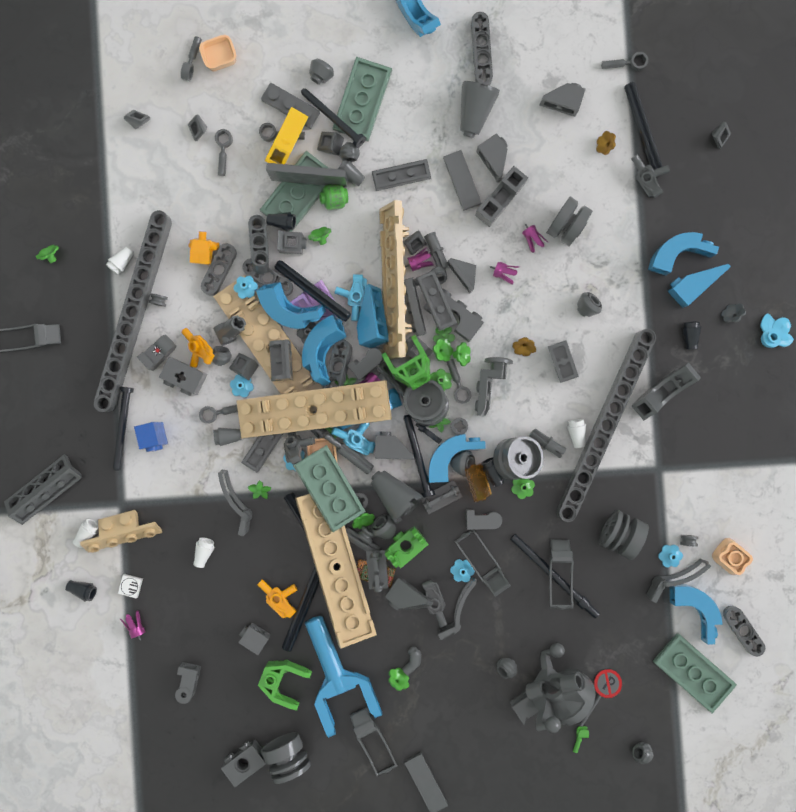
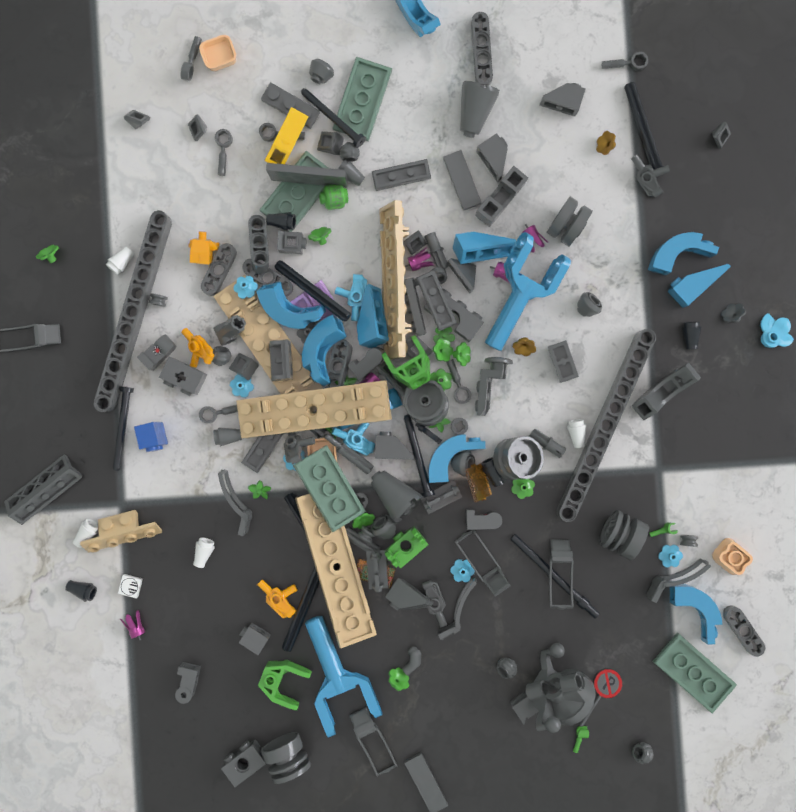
(479, 247): none -> dark azure slope
(523, 288): none -> dark azure piece
(666, 529): none -> bright green hand

